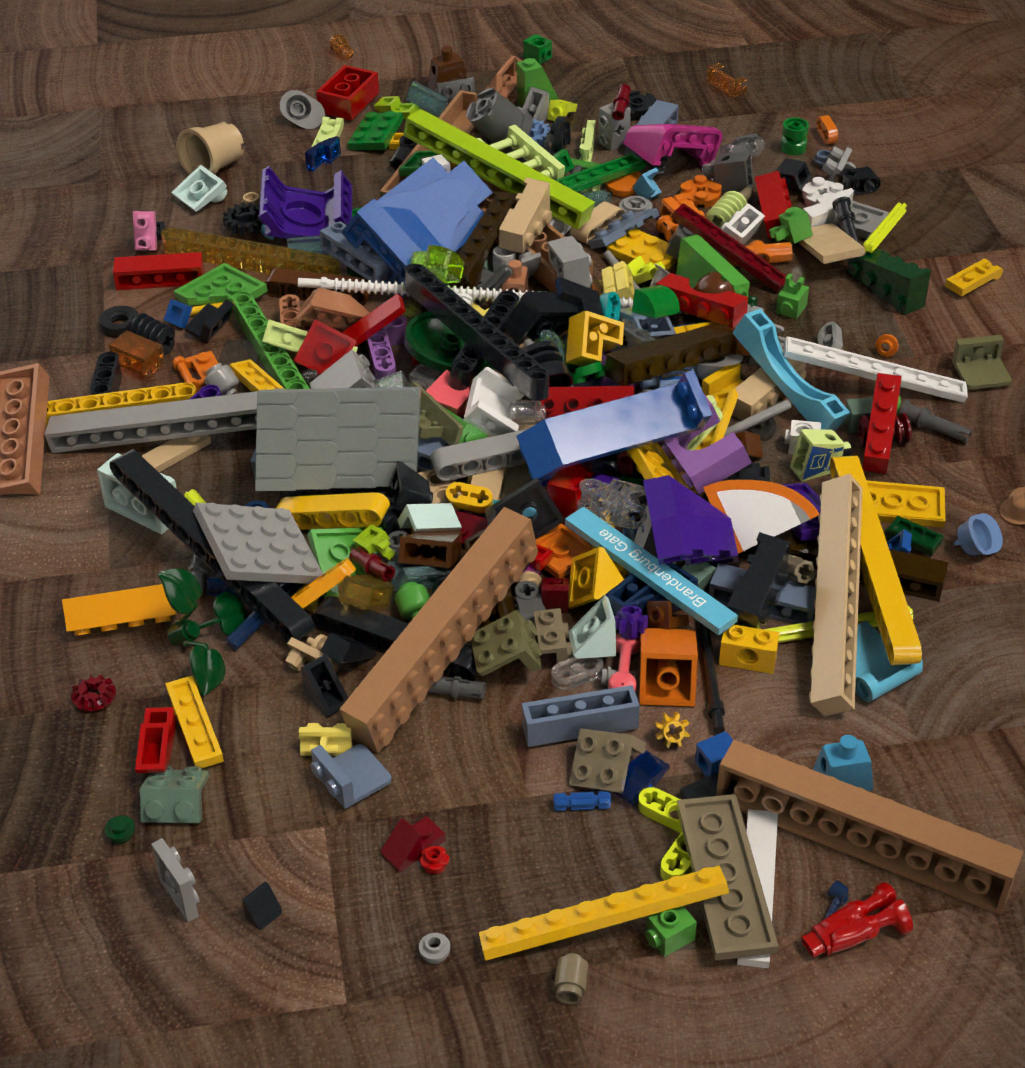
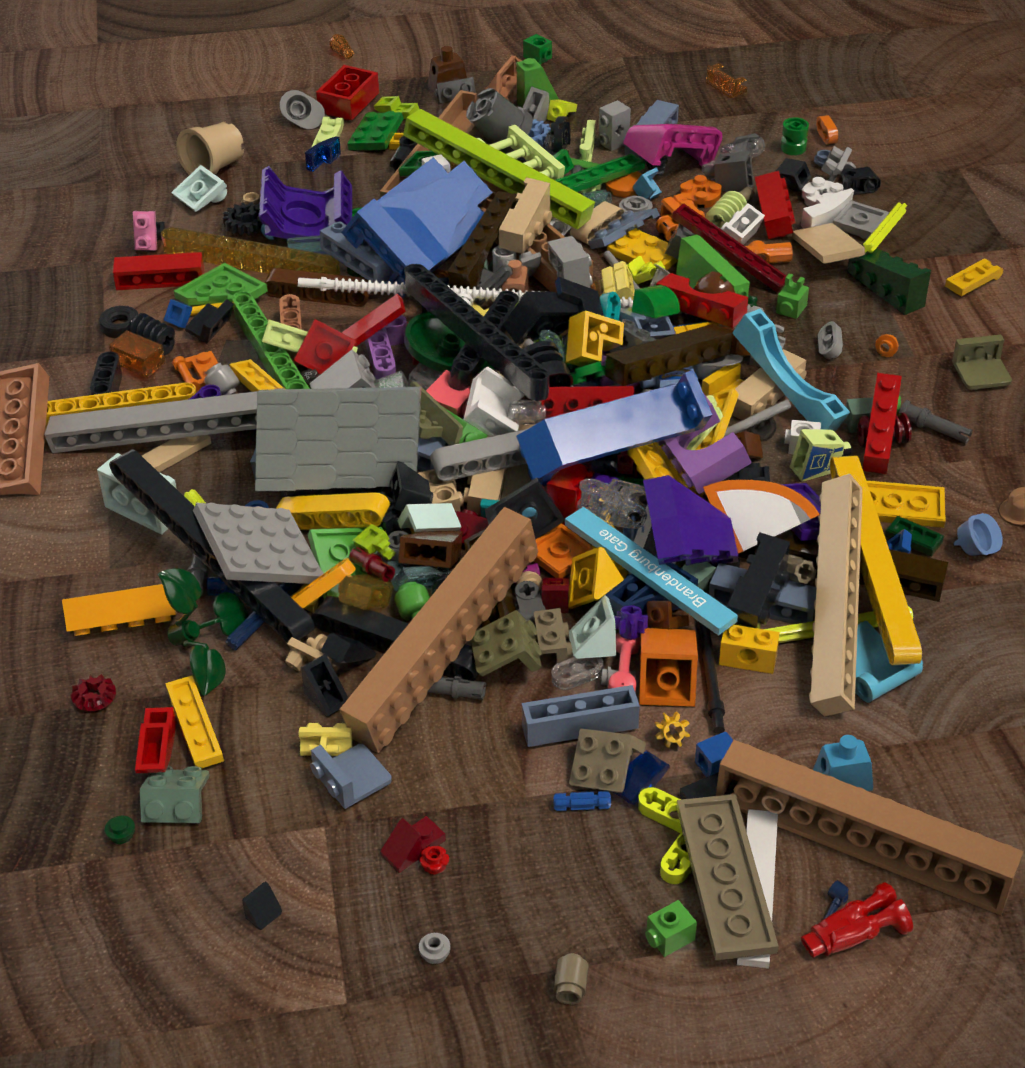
(176, 879): light grey plate -> none
(330, 308): nougat wedge -> none
(427, 98): clear light blue panel -> none
(441, 262): clear neon green brick -> none
(469, 497): yellow beam -> none
(543, 558): red tile -> none
(603, 912): yellow plate -> none
(621, 102): dark red pin -> none
(639, 104): black plate -> none
(794, 226): bright green brick -> none
(845, 216): black pin -> none
(869, 367): white tile -> none

